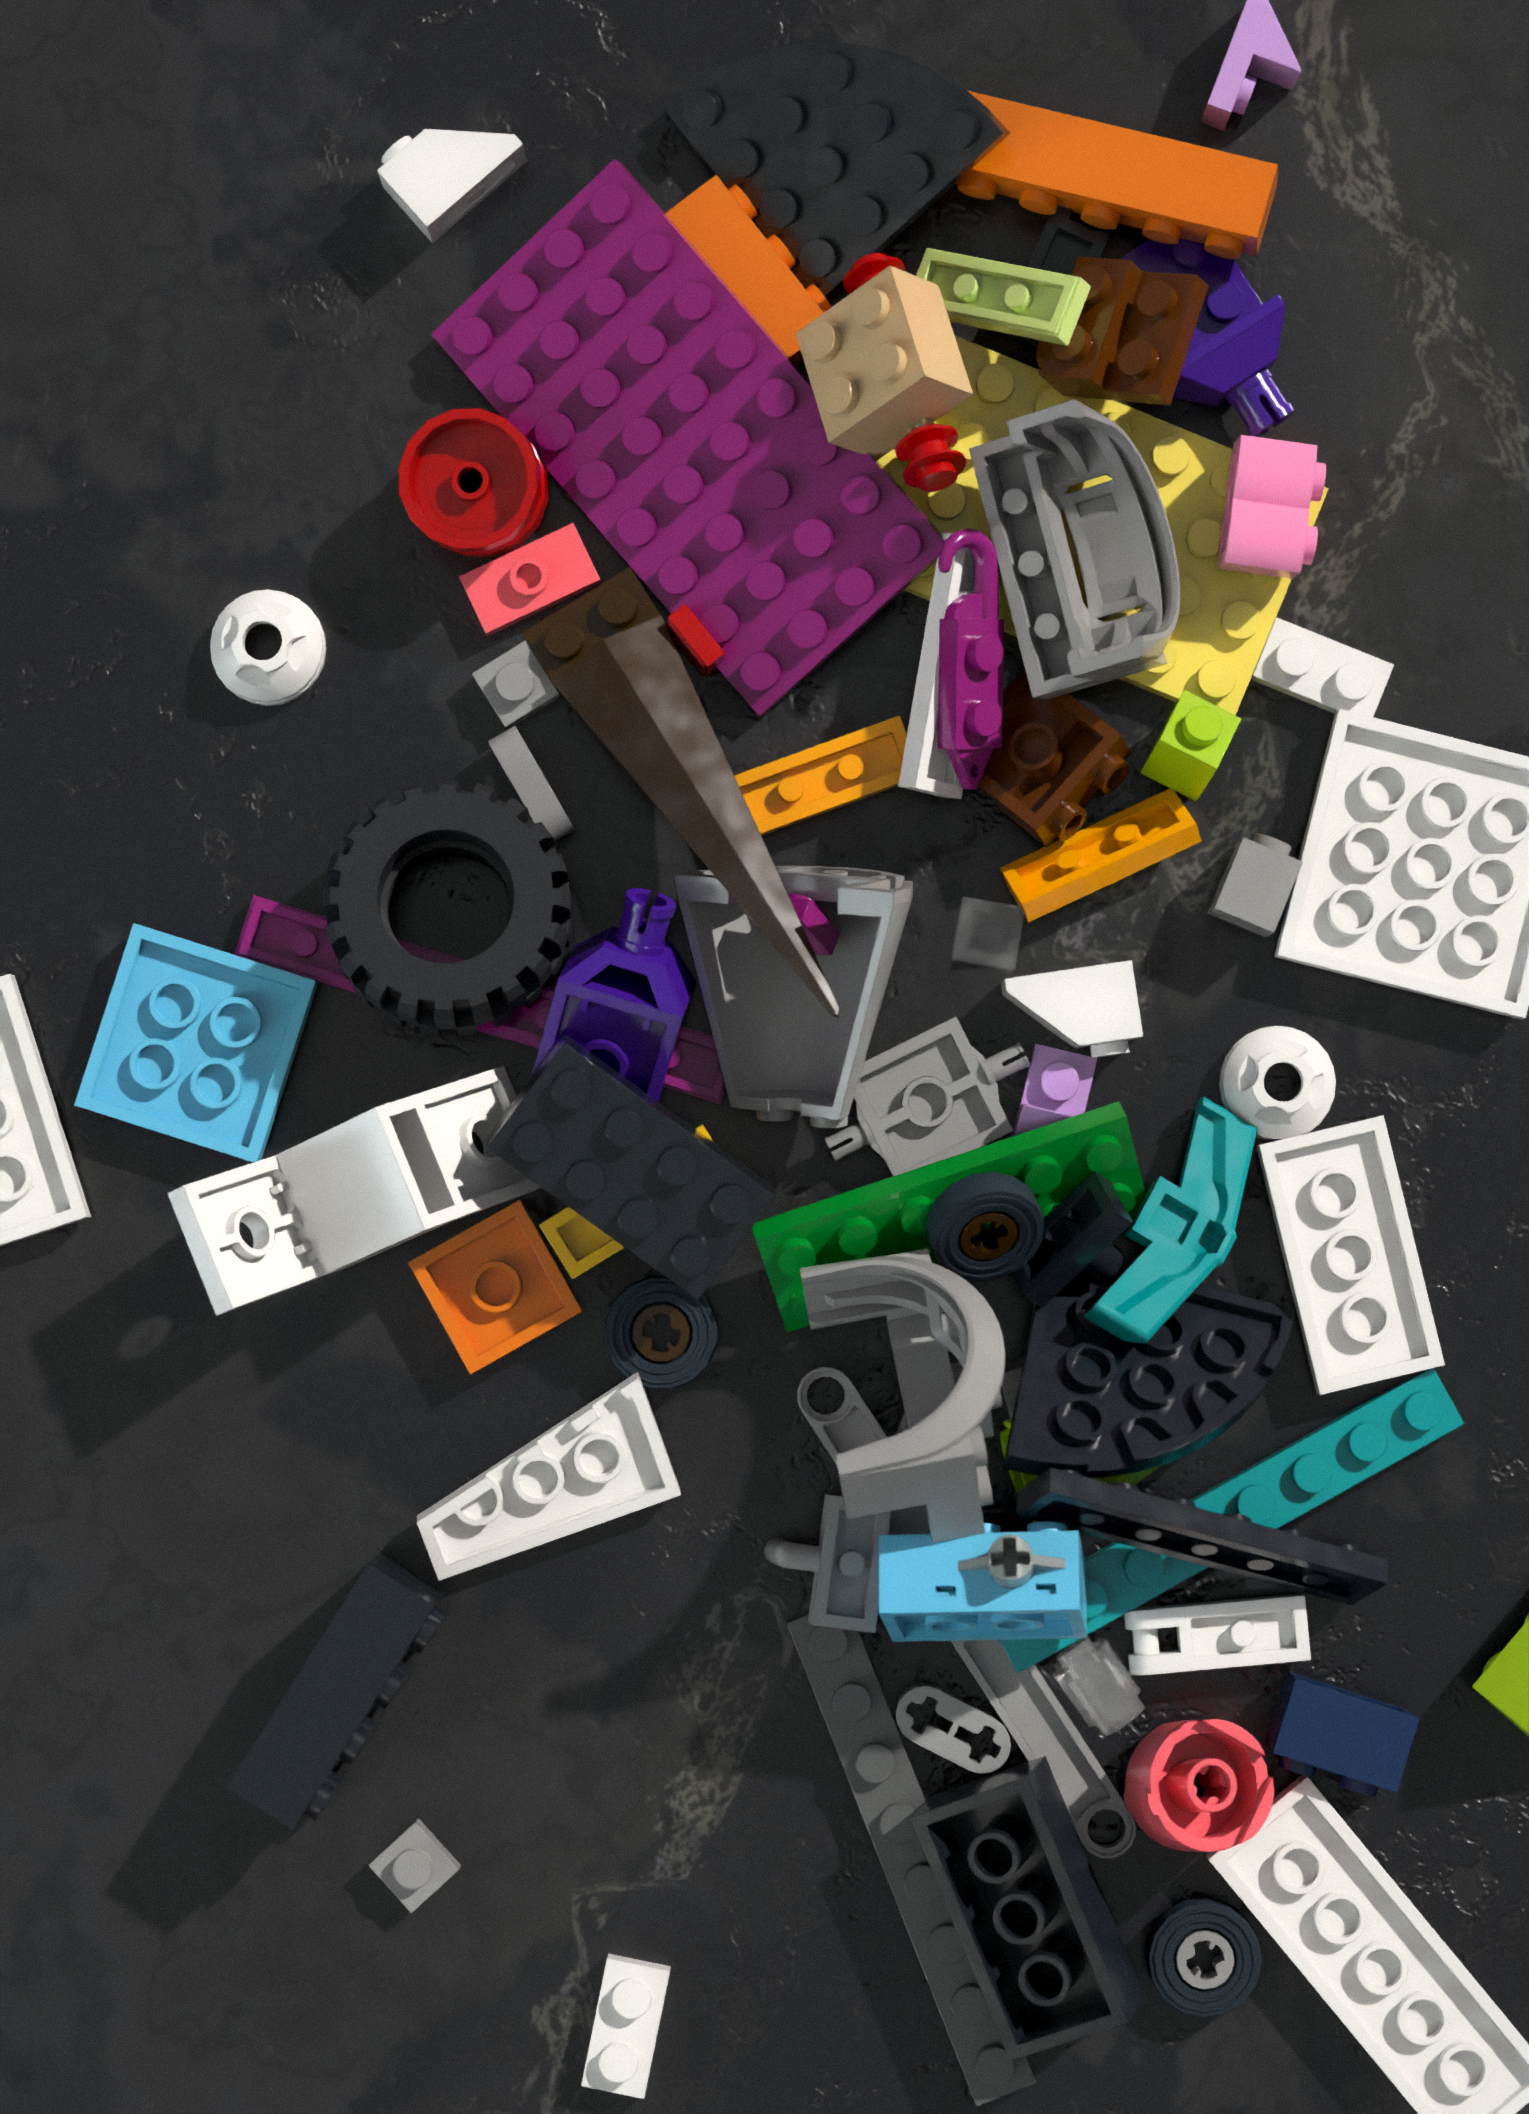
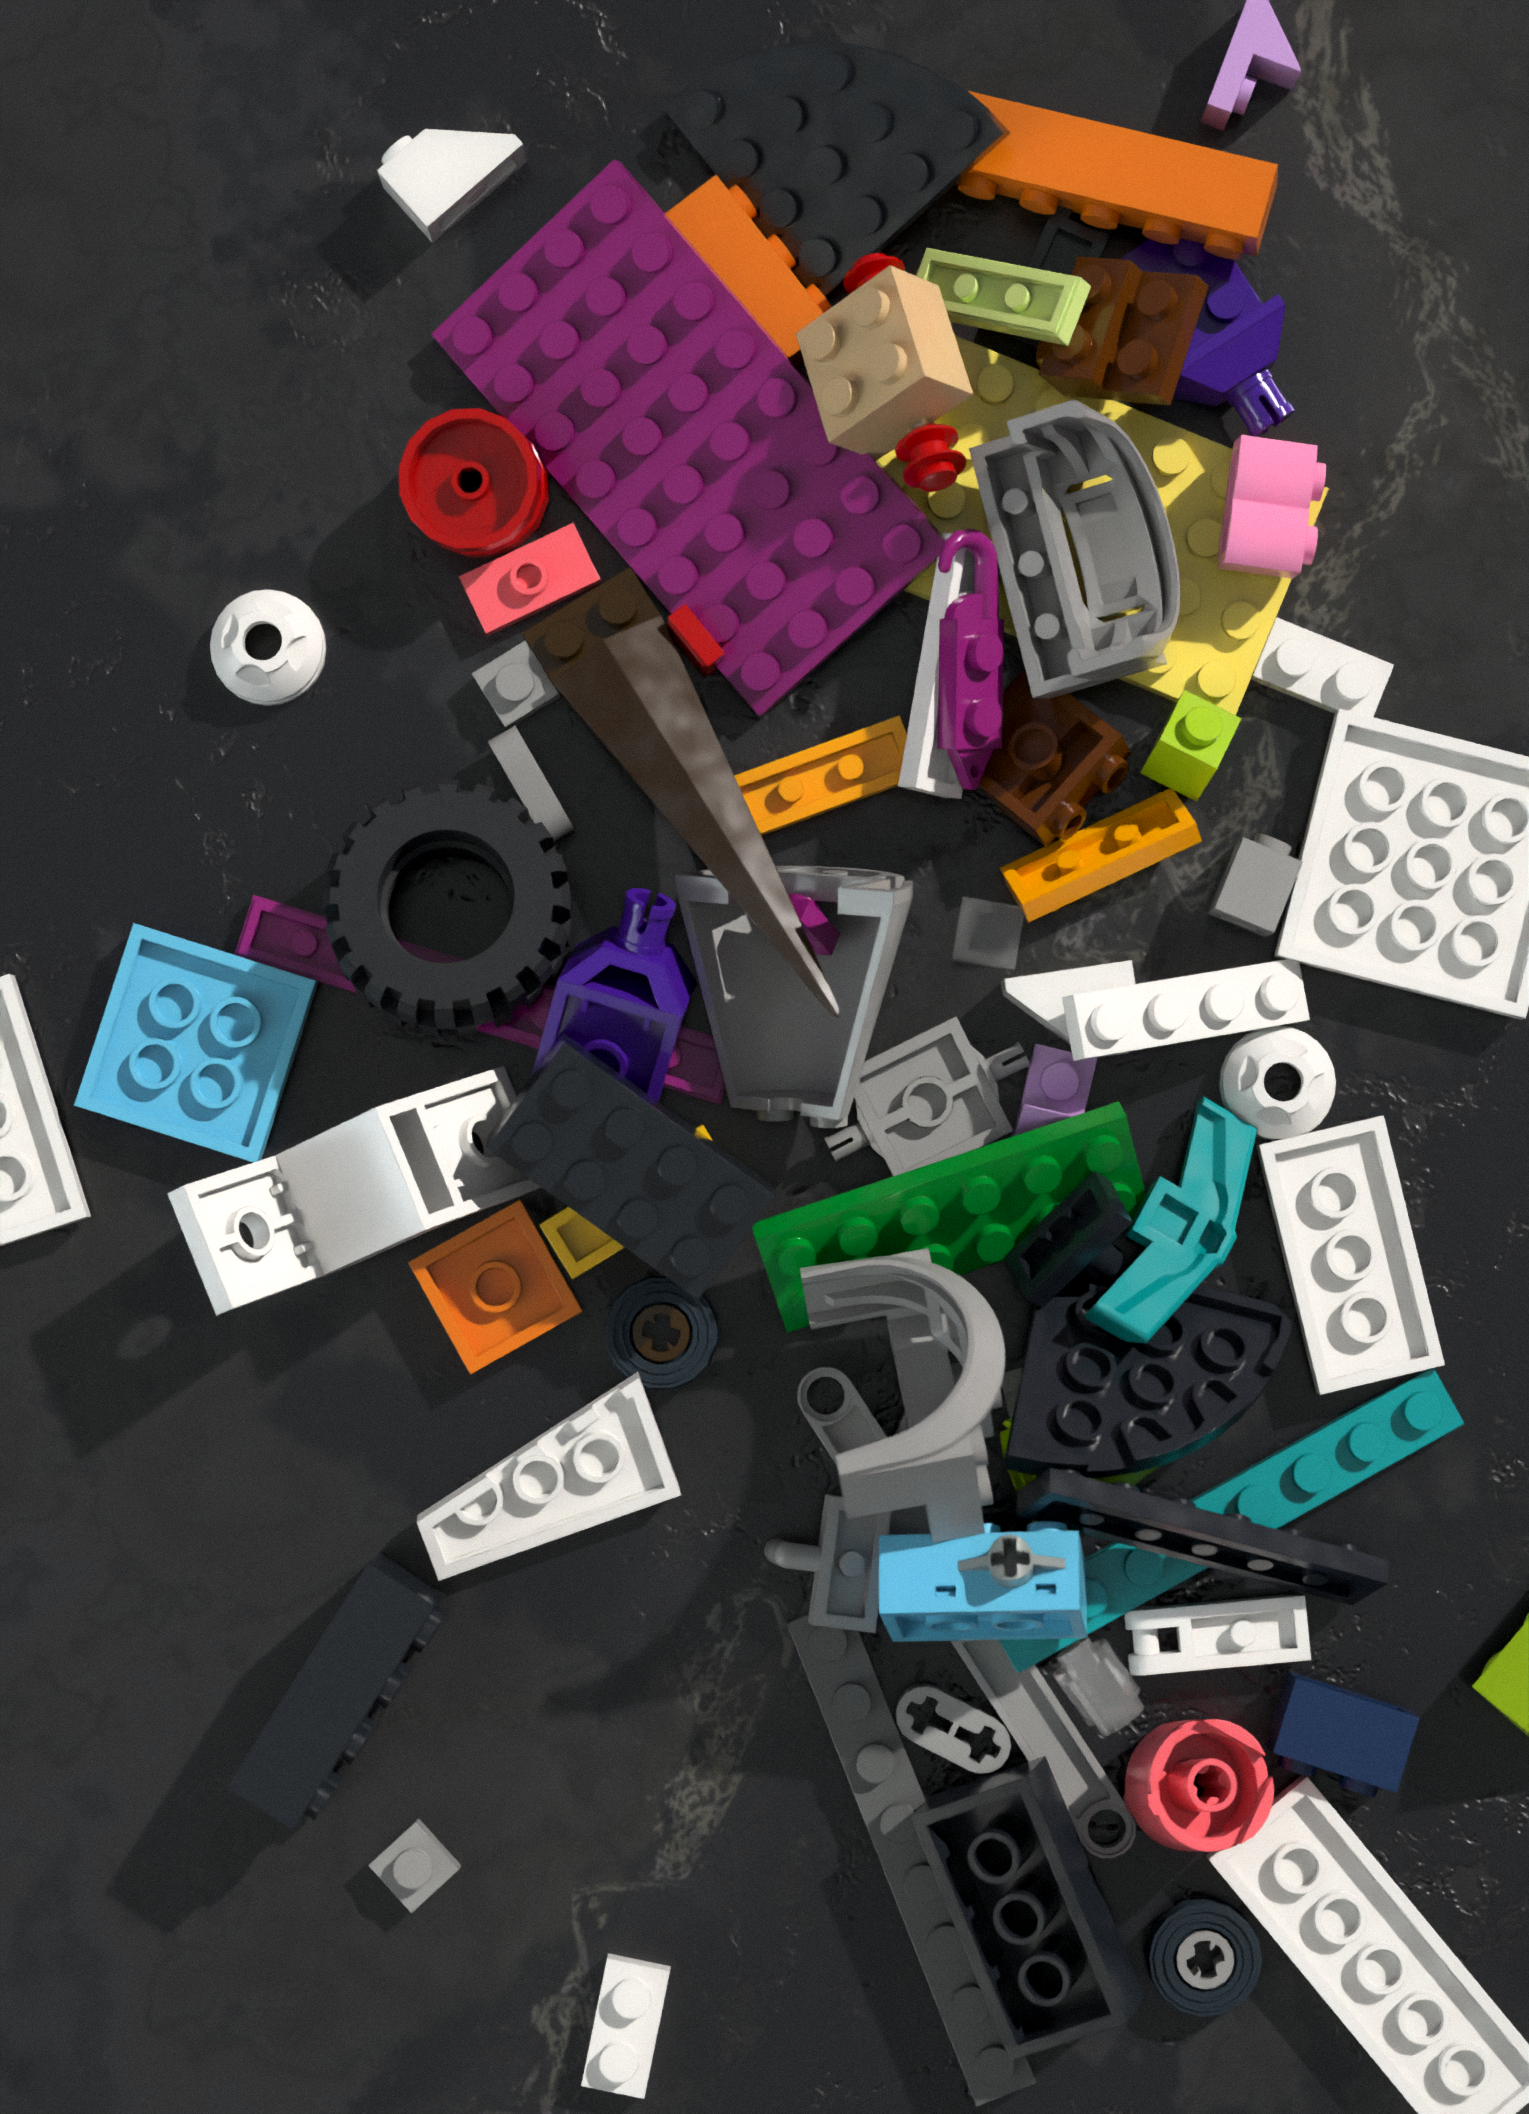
(978, 1199): black bush -> none
(1185, 1009): none -> white plate

